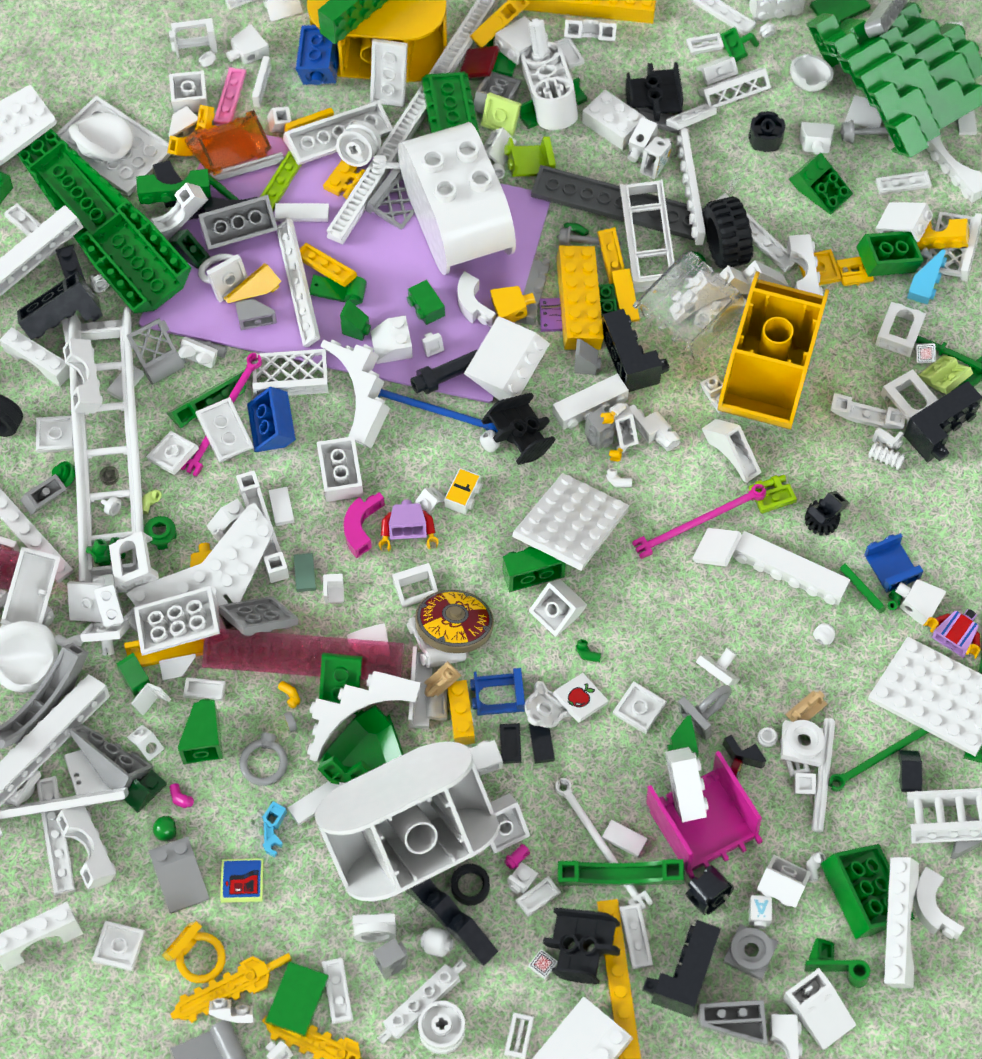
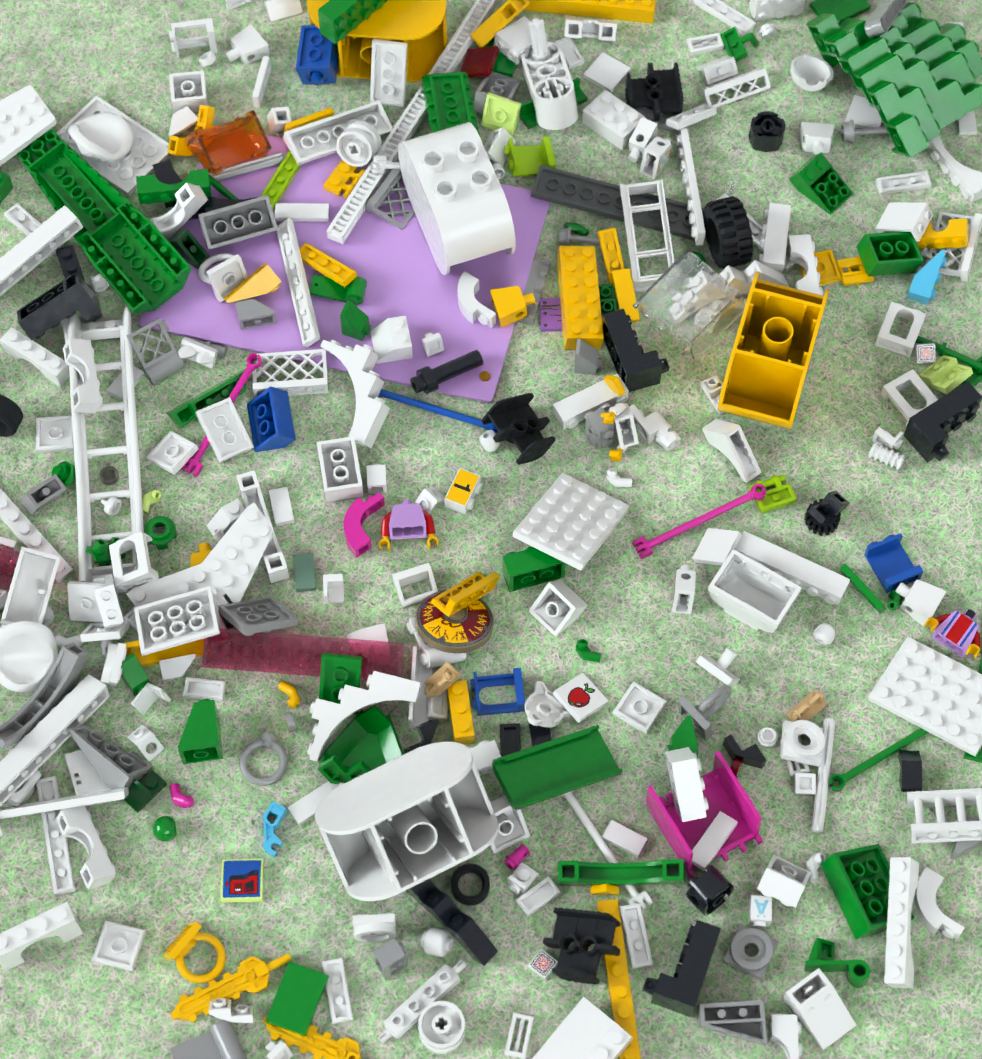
(112, 666): none -> white piece
(179, 875): light grey slope -> none
(230, 96): bright pink tile -> none
(376, 478): none -> white brick
(426, 302): green brick -> none
(426, 731): none -> black slope
(464, 597): none -> yellow fence
(506, 359): white slope -> none
(555, 768): none -> green ladder
(604, 889): none -> yellow tile
(606, 72): none -> white tile
(614, 384): none -> yellow tile
(684, 584): none -> white torso
(713, 840): none -> white tile
(752, 592): none -> white container
(775, 236): none -> white brick
(865, 414): white slope -> none

